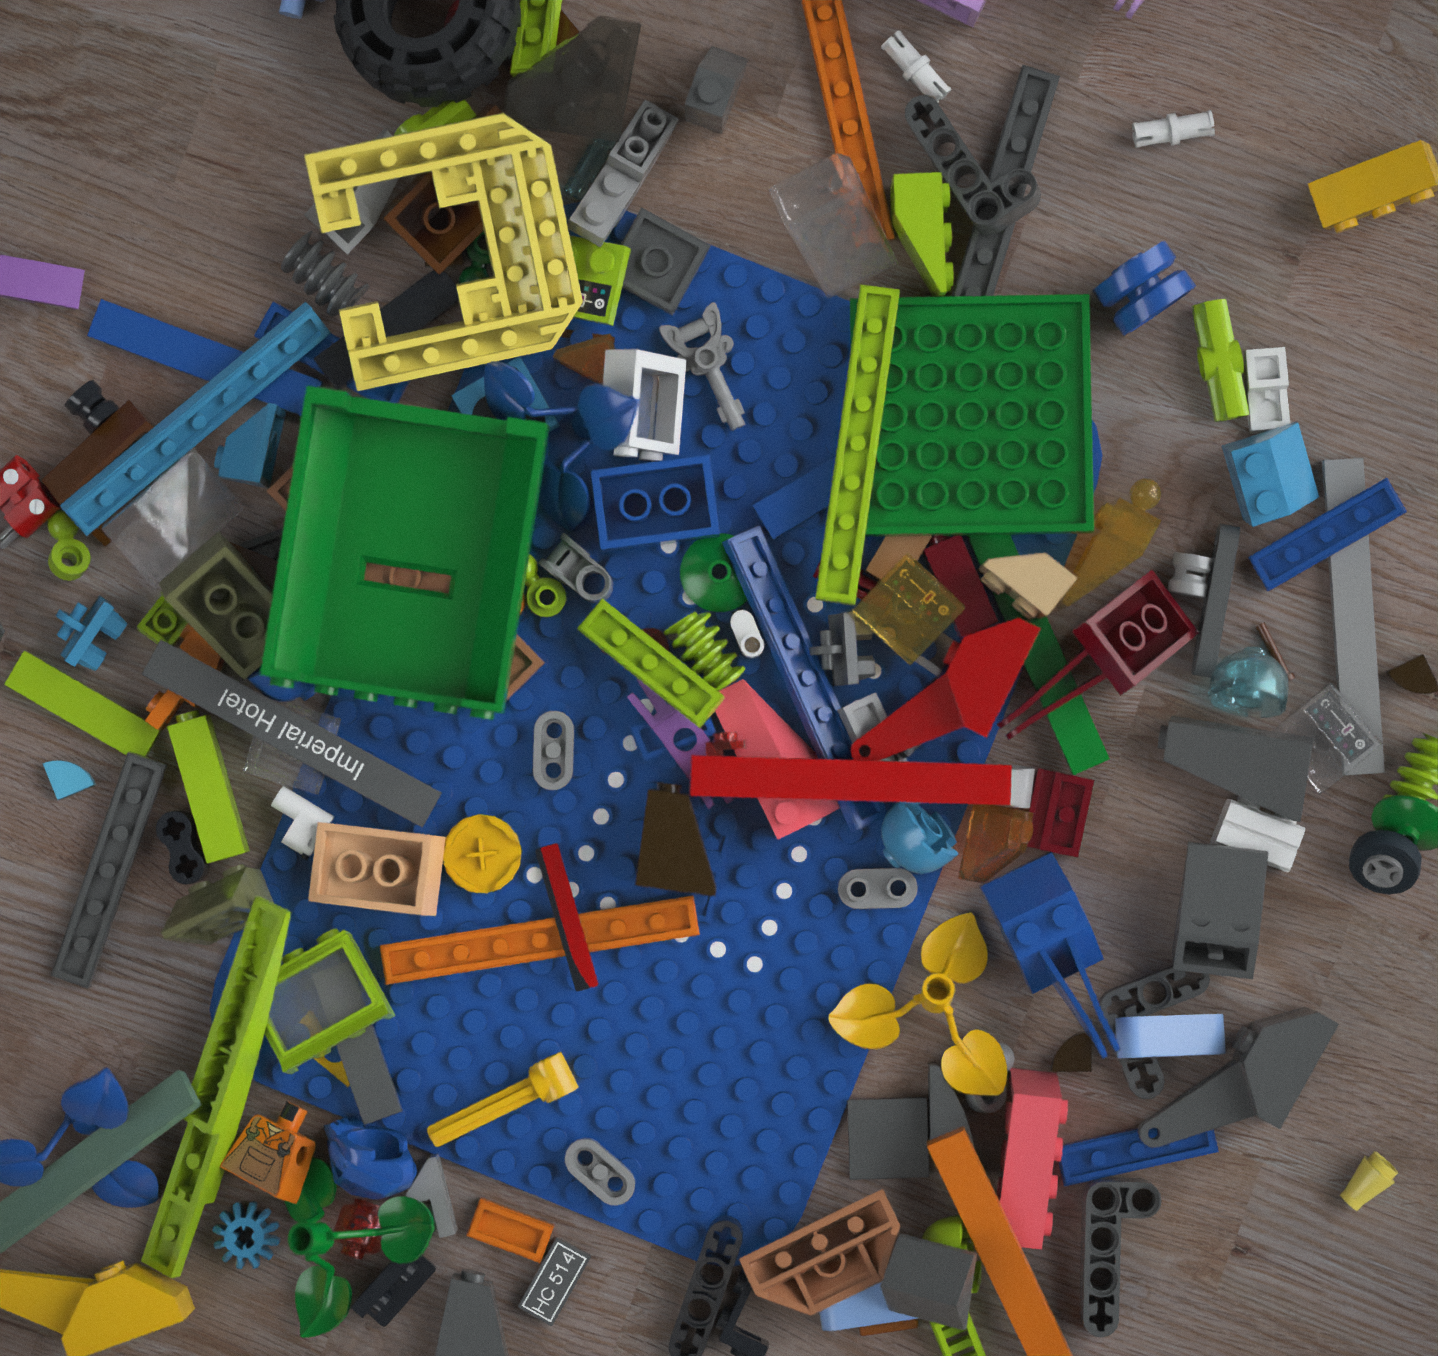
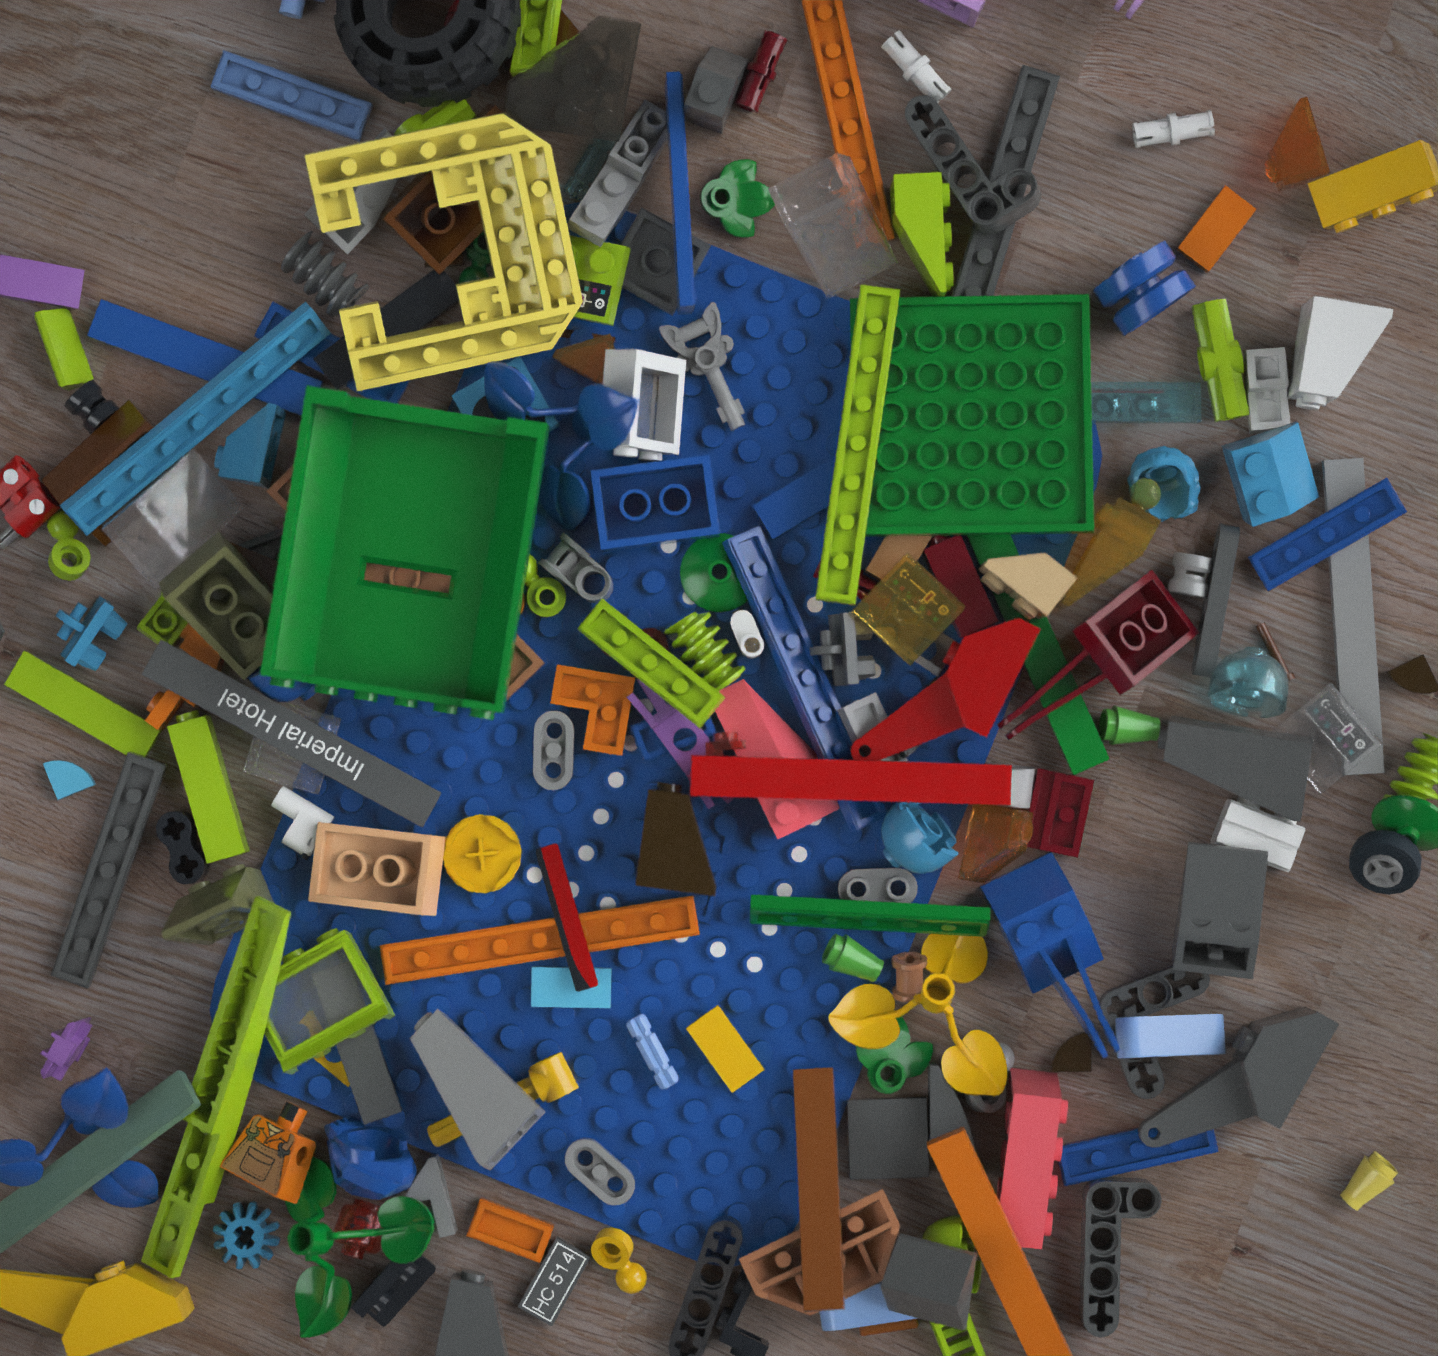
(63, 348): none -> lime slope
(66, 1048): none -> medium lavender piece
(291, 96): none -> medium blue tile
(476, 1090): none -> light grey slope
(556, 989): none -> medium azure tile
(605, 699): none -> orange plate
(630, 1275): none -> yellow plate
(652, 1051): none -> light blue axle
(679, 193): none -> blue tile
(725, 1048): none -> yellow tile
(743, 198): none -> green plate
(760, 71): none -> dark red pin
(818, 1190): none -> dark orange tile
(851, 958): none -> bright green cone
(869, 915): none -> green tile
(902, 1056): none -> green plate
(908, 975): none -> nougat bush
(1127, 726): none -> bright green cone
(1146, 402): none -> clear light blue tile
(1174, 475): none -> dark azure hair
(1216, 229): none -> orange tile
(1297, 150): none -> clear orange slope
(1330, 348): none -> white slope

